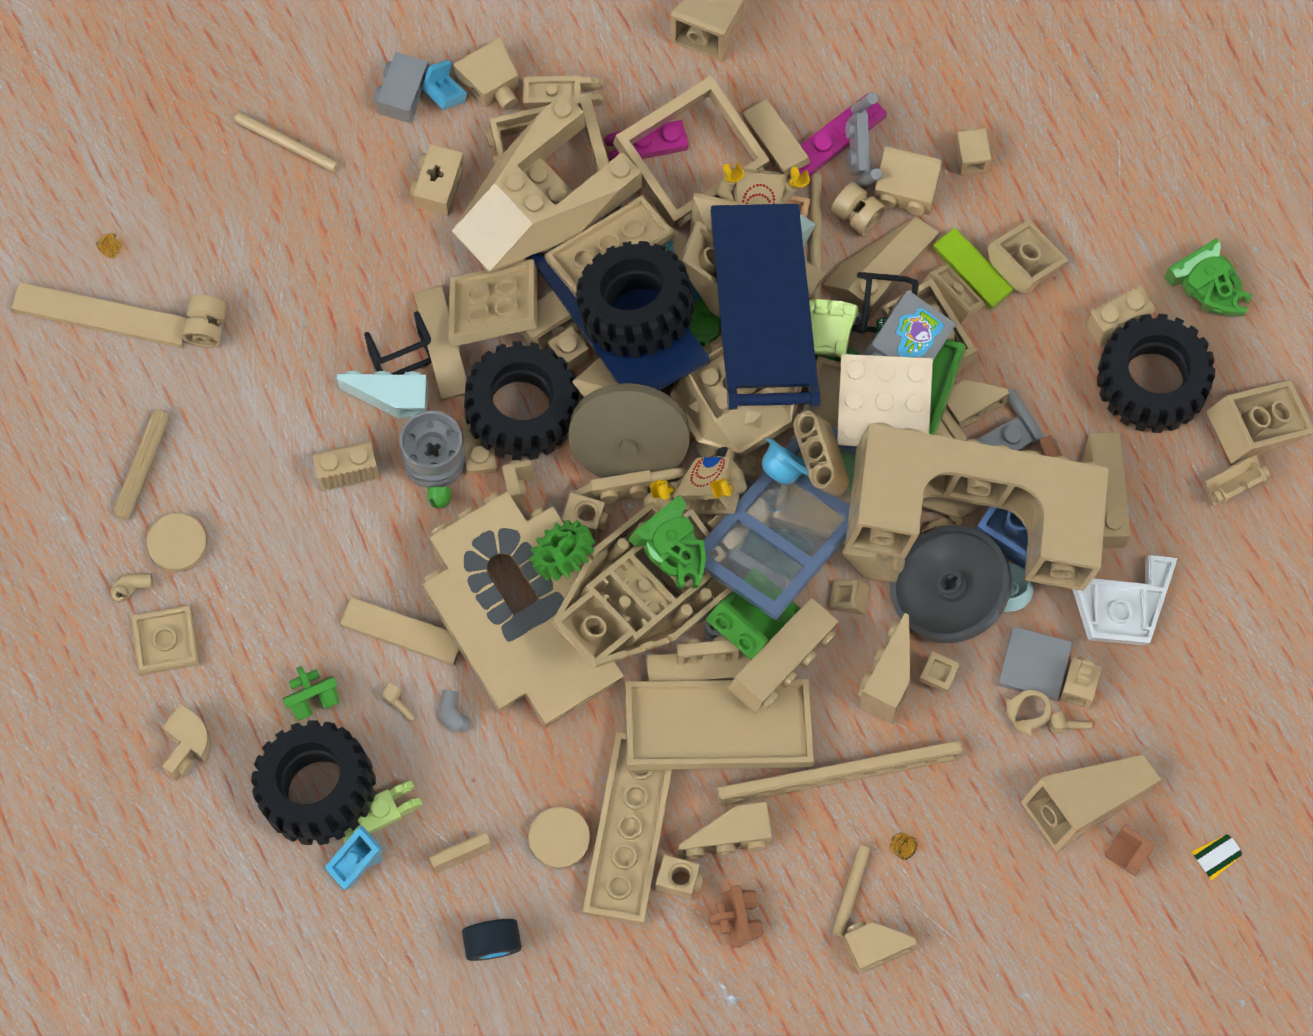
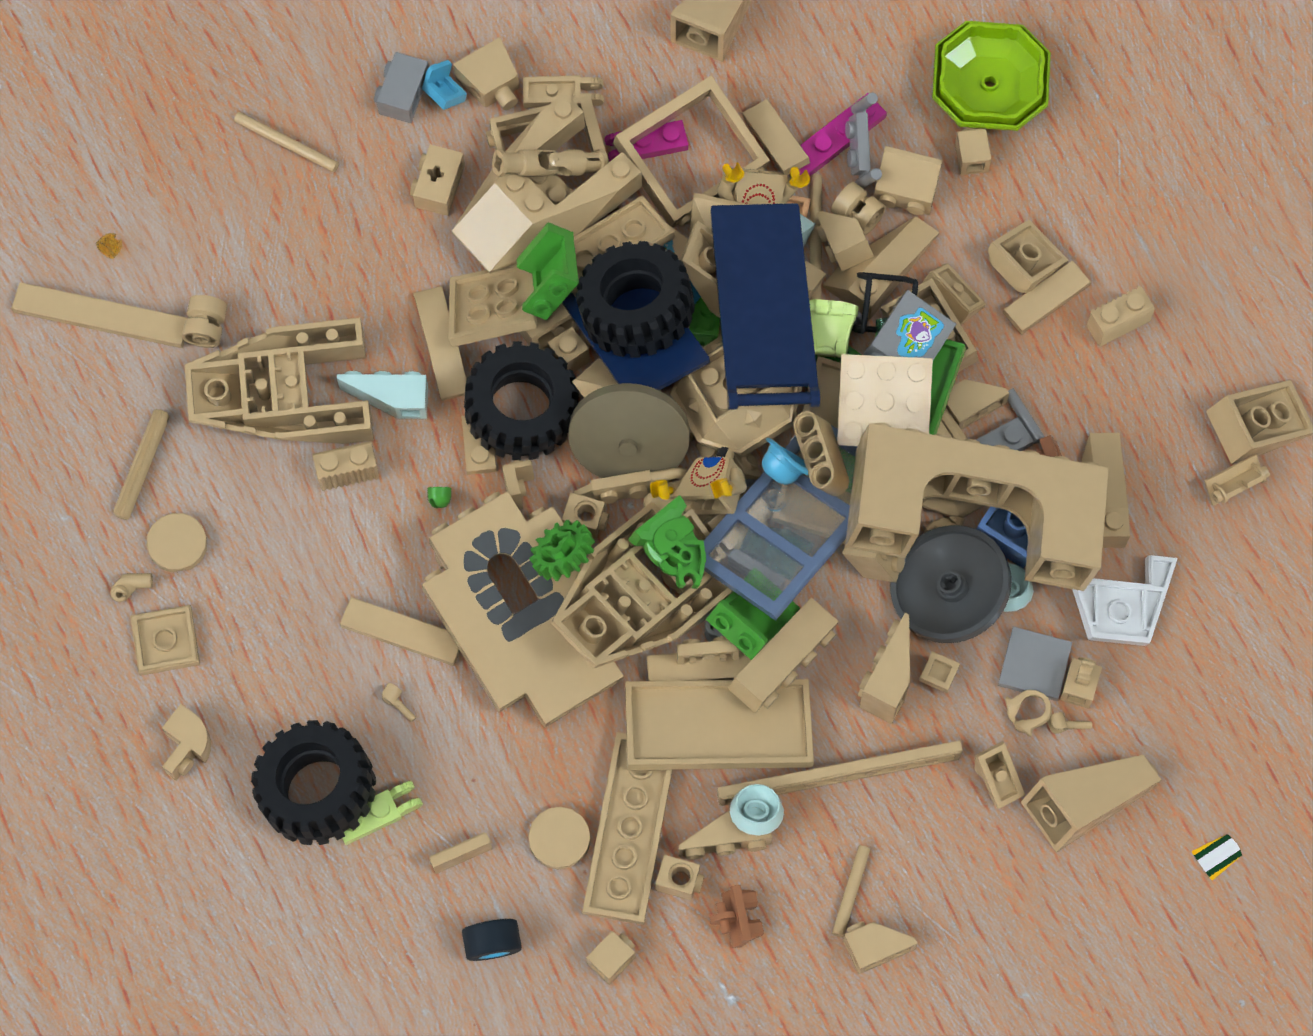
(264, 388): none -> tan wedge
(298, 700): bright green hips -> none
(354, 858): medium azure slope -> none
(425, 340): black piece -> none
(437, 435): light grey wheel -> none
(450, 715): light grey arm -> none
(553, 269): none -> bright green panel
(568, 163): none -> tan piece
(611, 956): none -> tan brick
(754, 820): none -> light aqua hat
(846, 239): none -> tan slope
(849, 596): tan slope -> none
(902, 850): clear yellow hinge -> none
(973, 268): lime tile -> none
(996, 54): none -> lime rock
(999, 775): none -> tan slope
(1046, 297): none -> tan tile
(1129, 850): nougat panel -> none
(1162, 338): black tyre -> none
(1209, 278): bright green piece -> none

